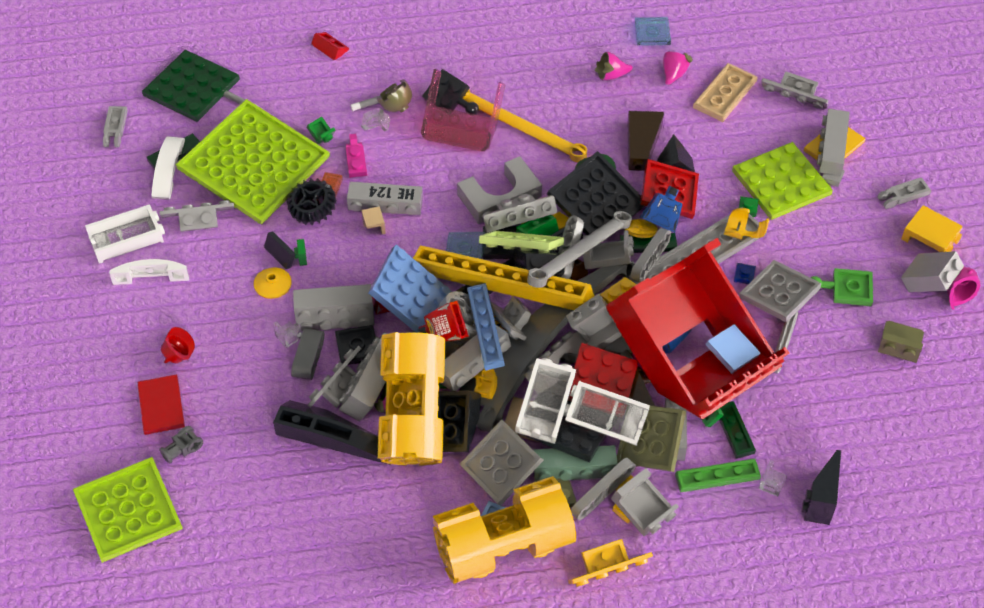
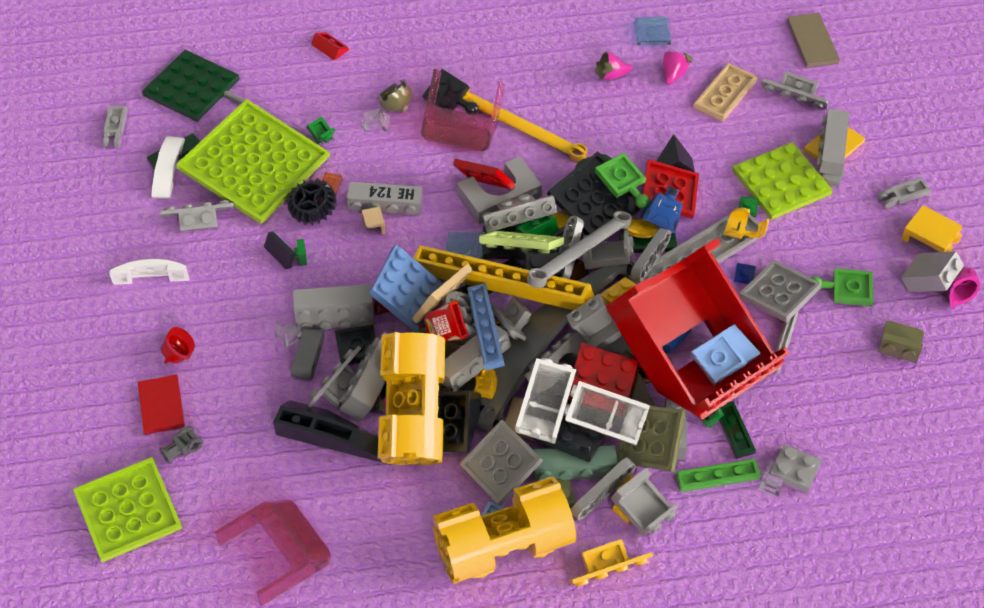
(125, 233): white door -> none
(272, 288): yellow dish -> none
(291, 535): none -> clear pink windscreen
(355, 157): dark pink hinge -> none
(369, 102): light grey bar -> none
(437, 296): none -> tan tile
(484, 174): none -> red tile
(622, 177): none -> bright green plate
(642, 137): dark brown slope -> none
(718, 358): none -> light blue tile
(796, 468): none -> light grey plate
(813, 40): none -> dark tan tile
(822, 497): black slope -> none

